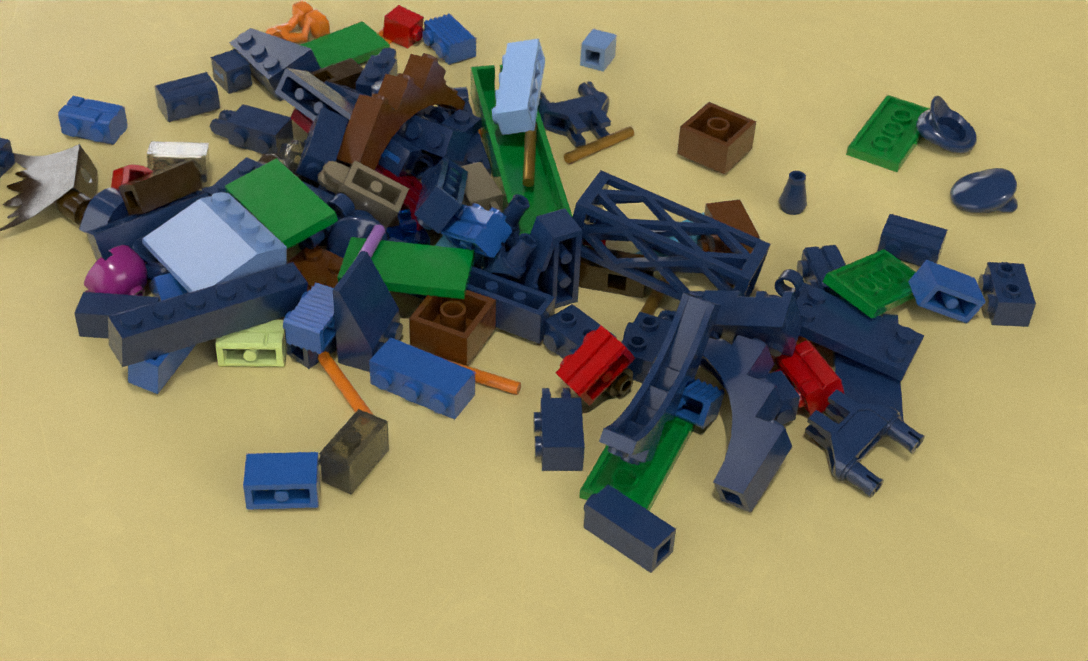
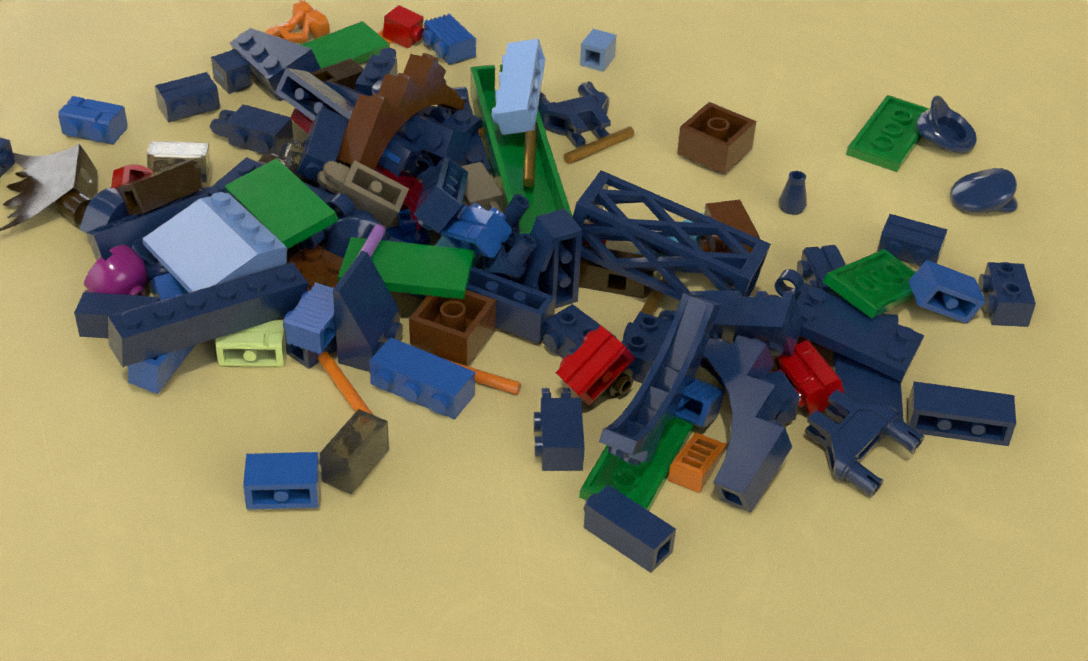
(690, 476): none -> orange slope
(961, 413): none -> dark blue brick

